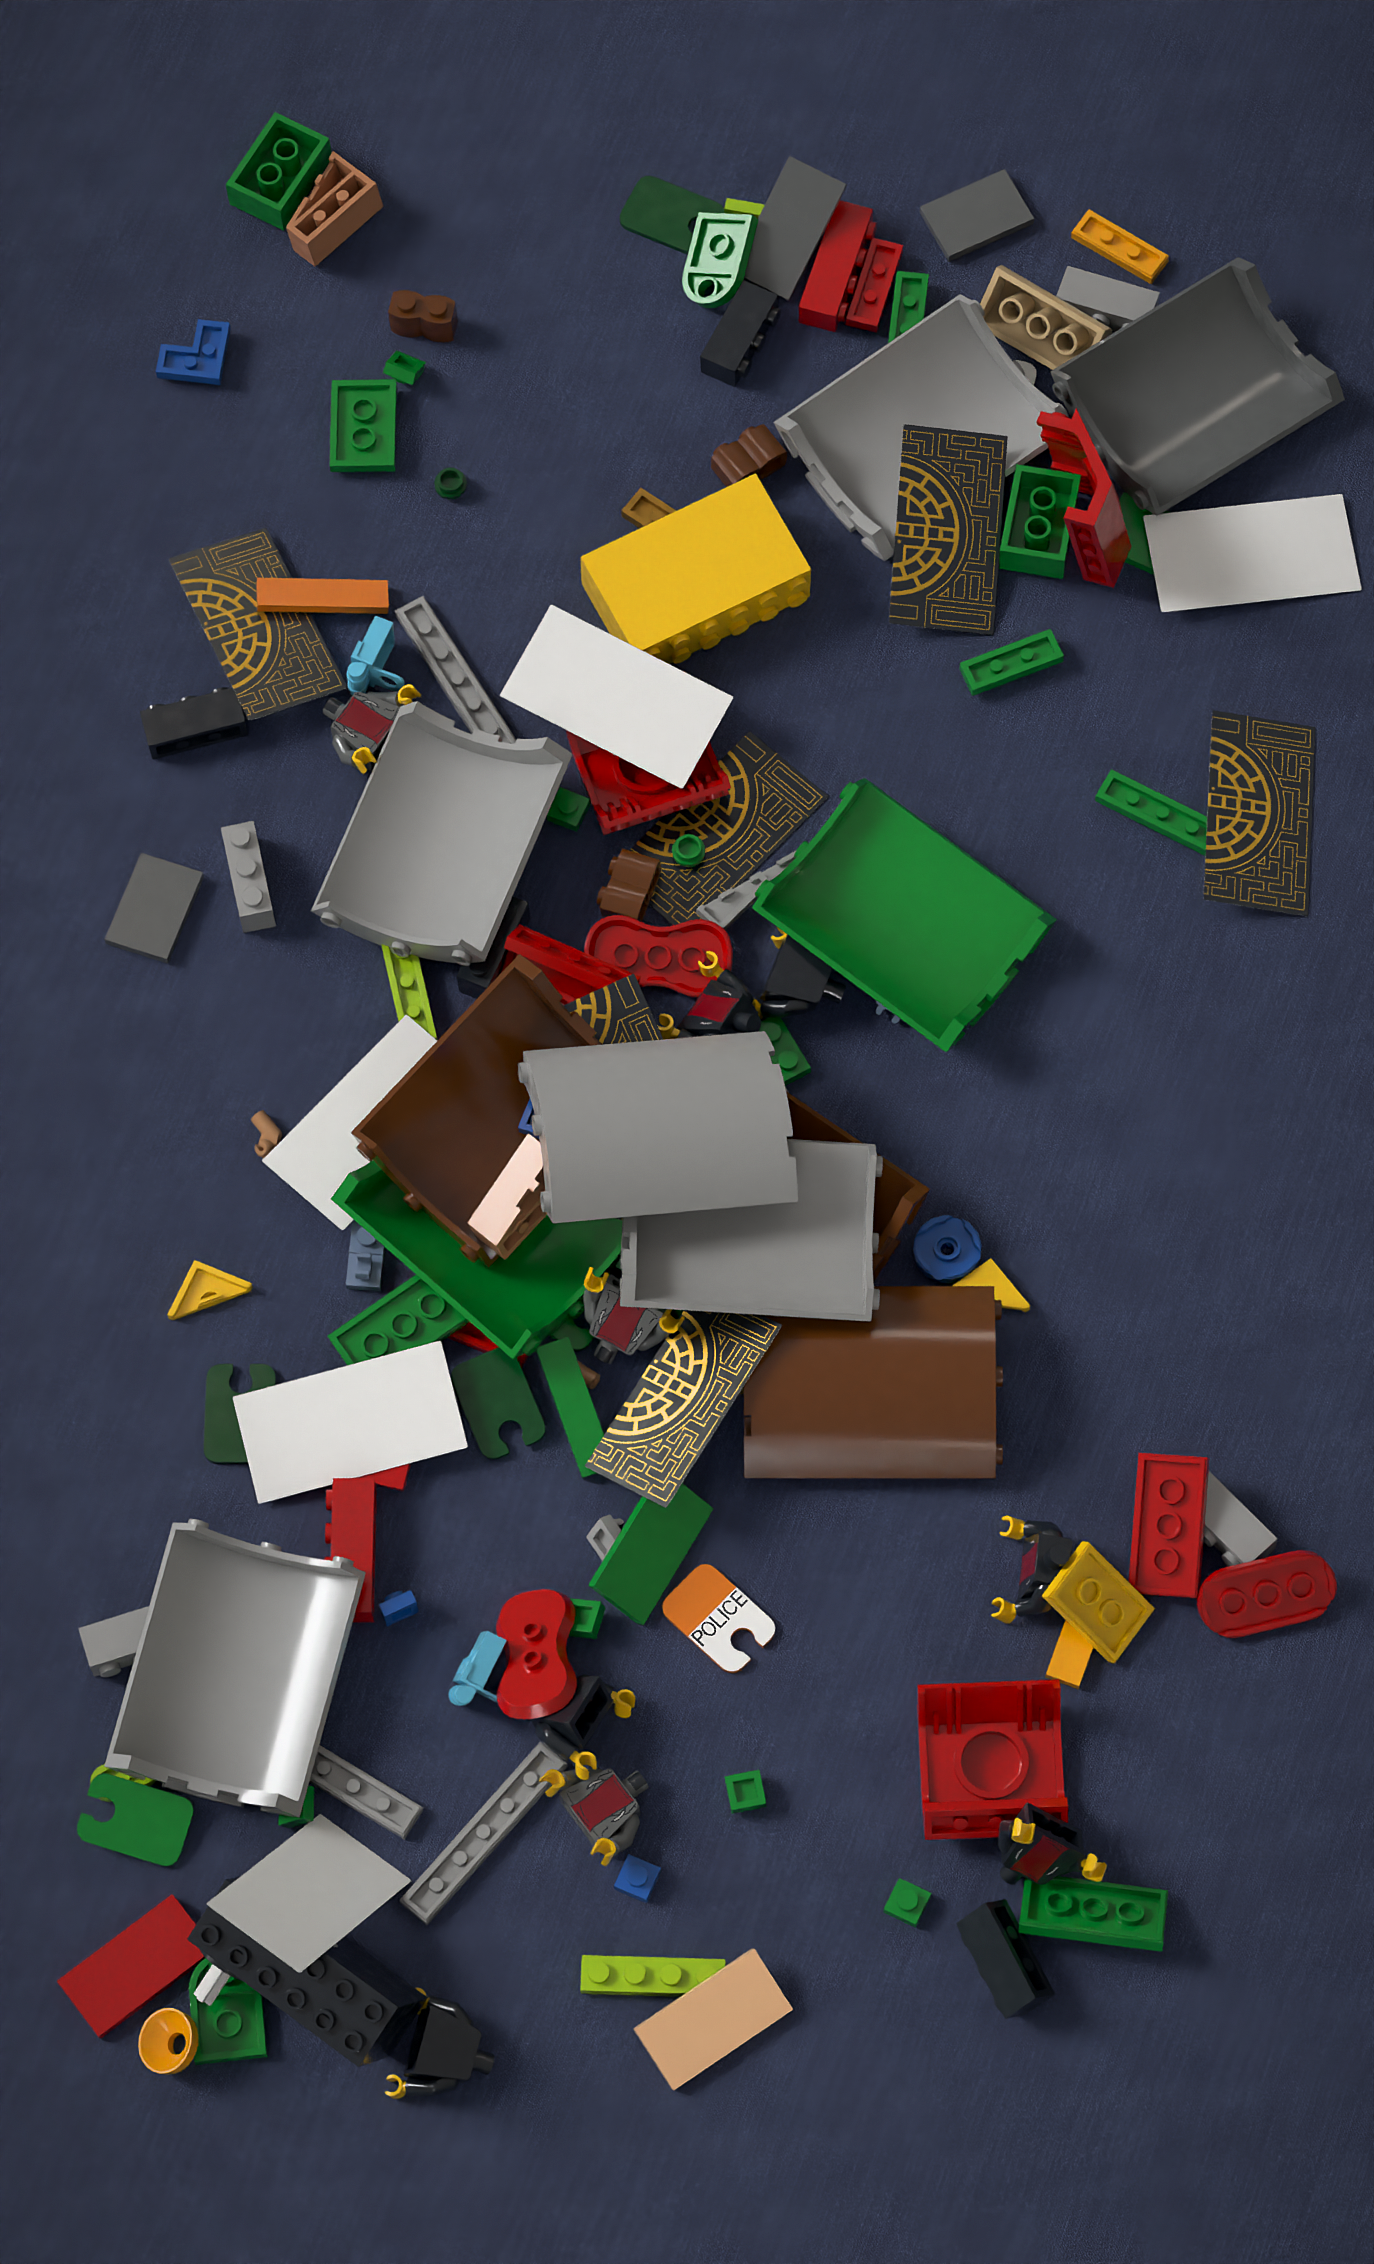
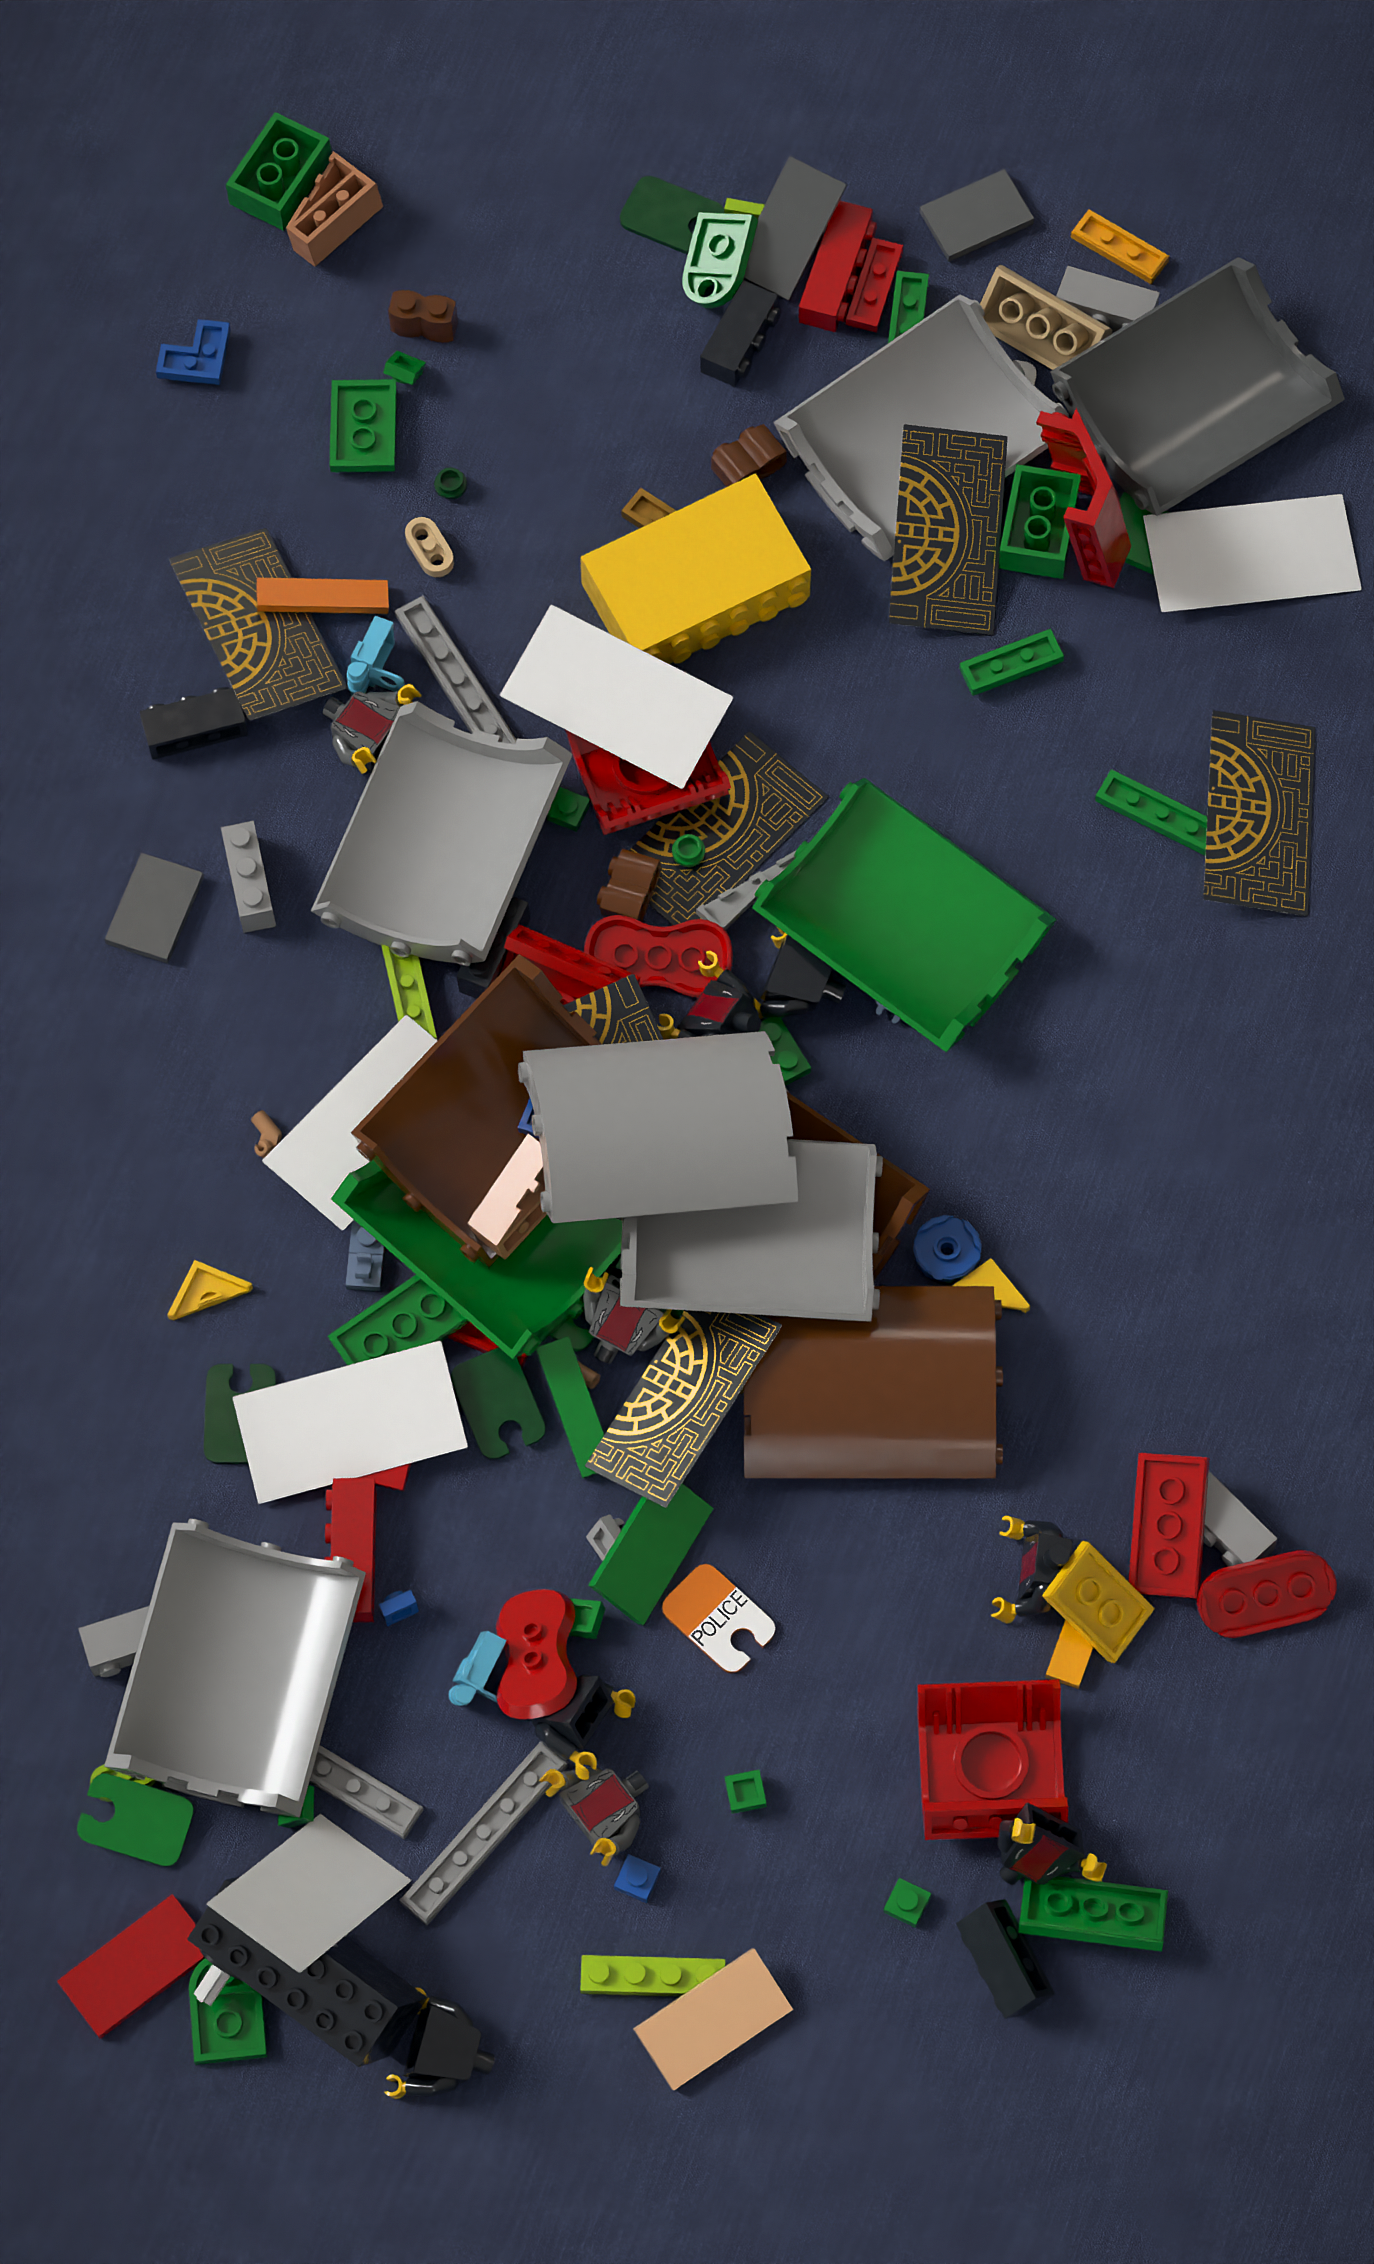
(158, 2038): light orange piece -> none
(431, 548): none -> tan plate

